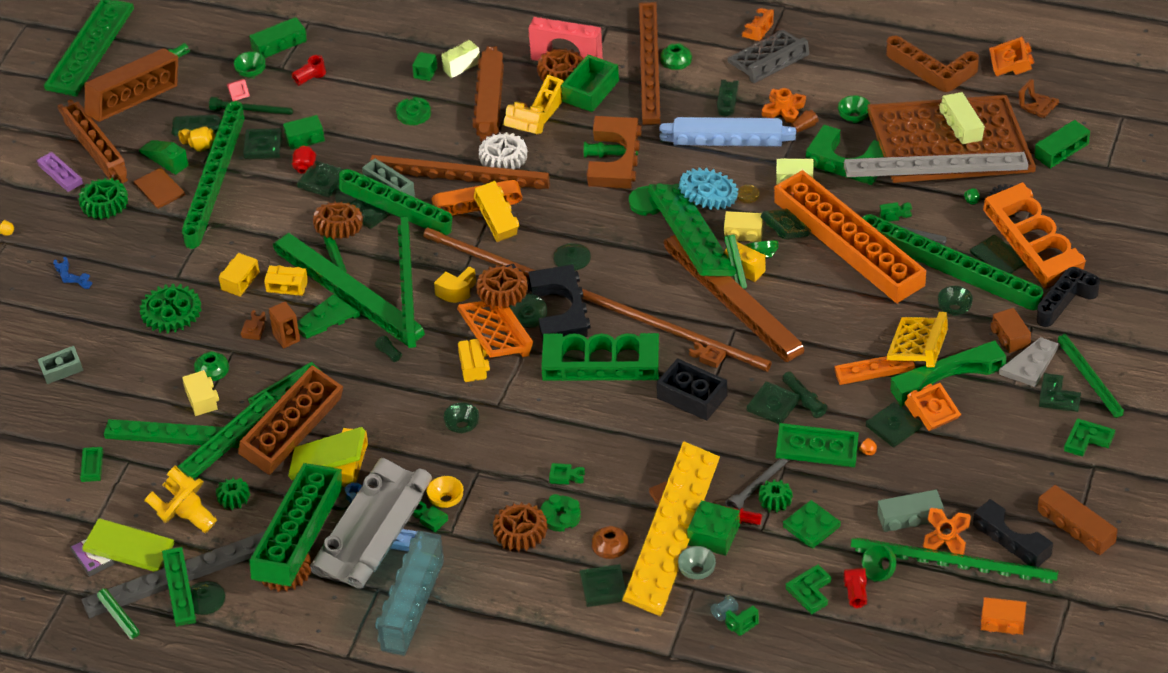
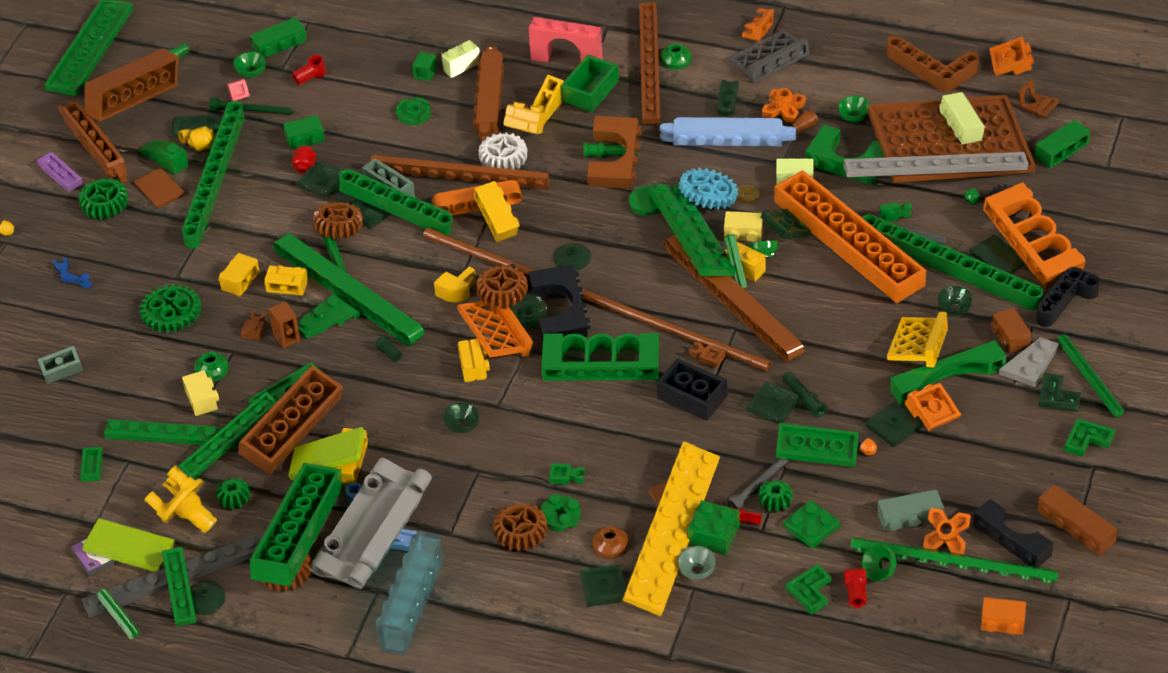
(262, 143): clear green plate -> none
(407, 284): green plate -> none
(431, 518): green plate -> none
(442, 487): yellow piece -> none
(558, 63): dark orange gear -> none
(719, 610): clear light blue bush -> none
(743, 622): green bracket -> none
(871, 369): orange plate -> none

